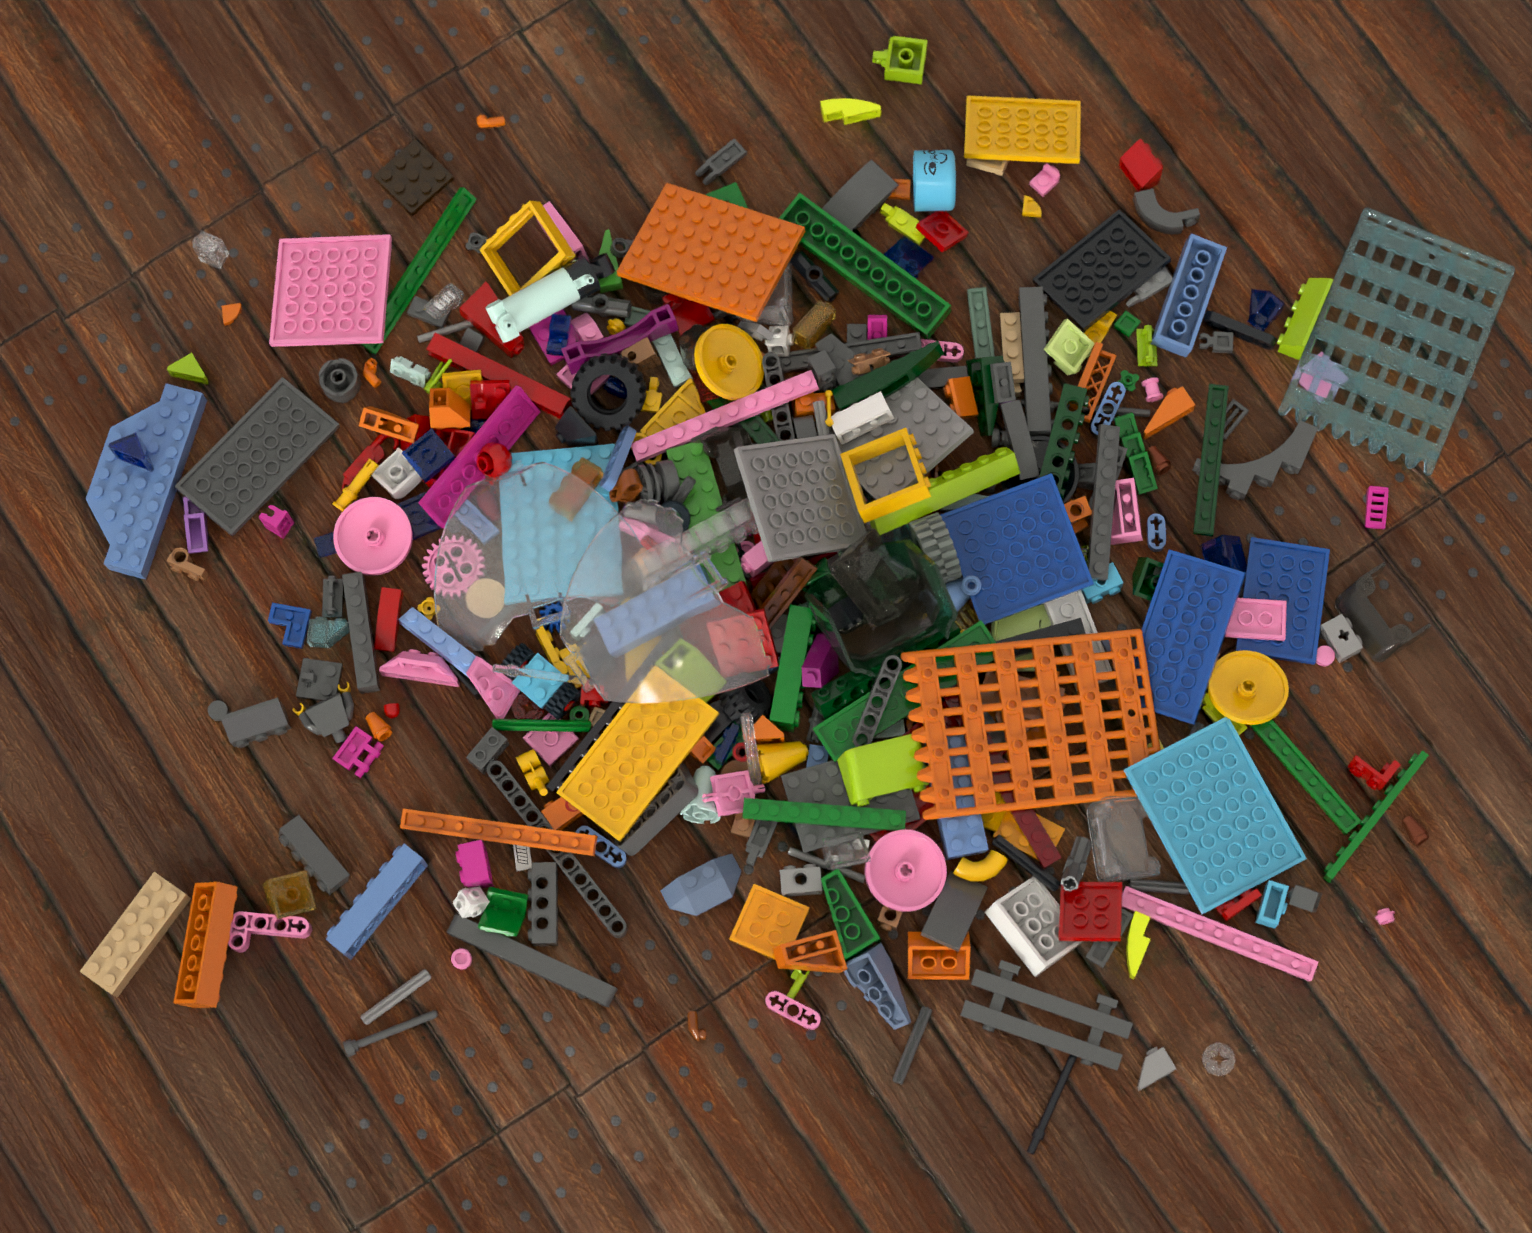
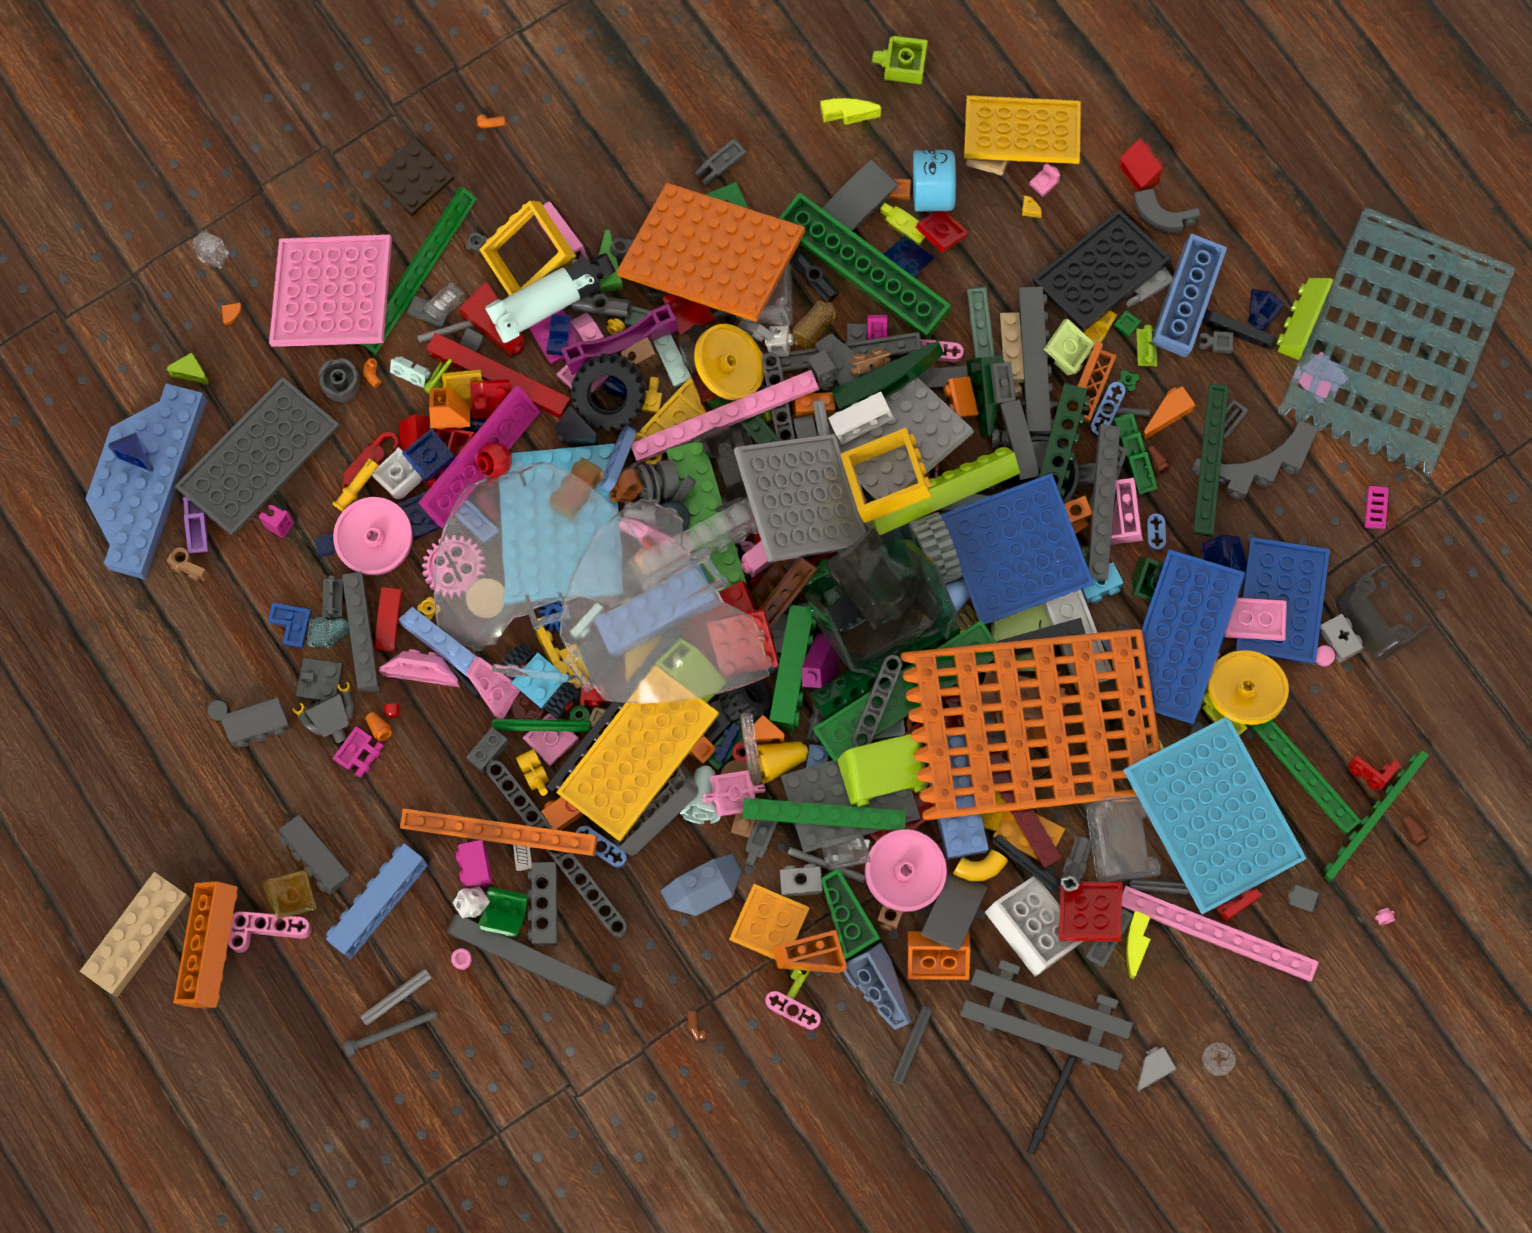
(388, 424): orange slope -> none
(829, 422): yellow hinge -> none
(966, 581): medium blue plate -> none
(1152, 389): bright pink bush -> none
(1272, 904): medium azure brick -> none

